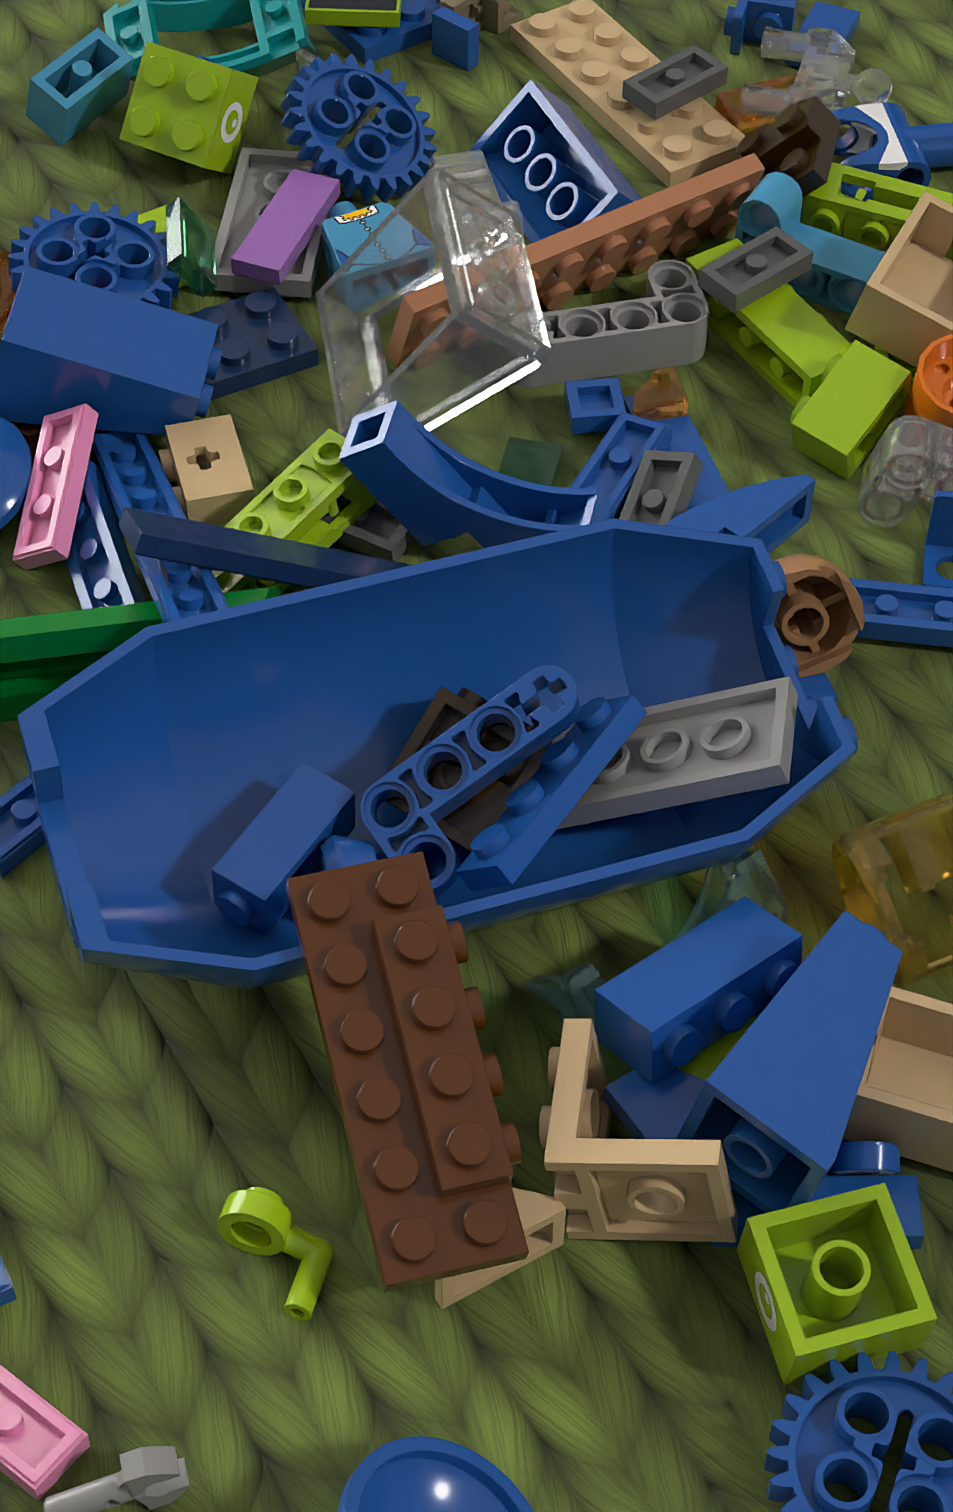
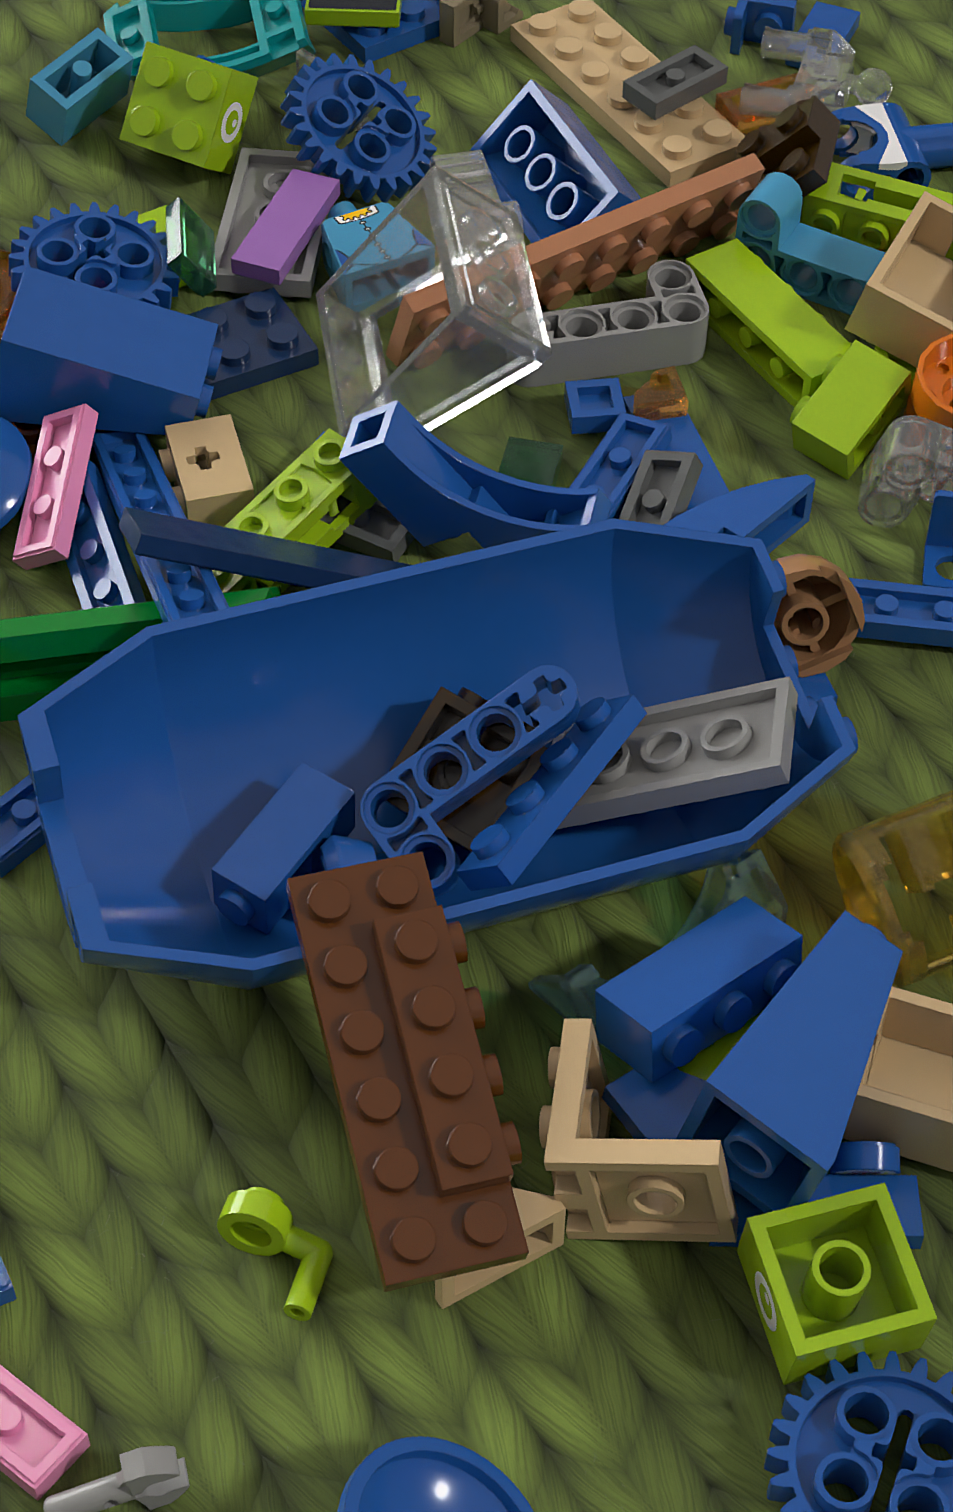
(455, 38): blue tile -> none
(755, 269): dark grey plate -> none

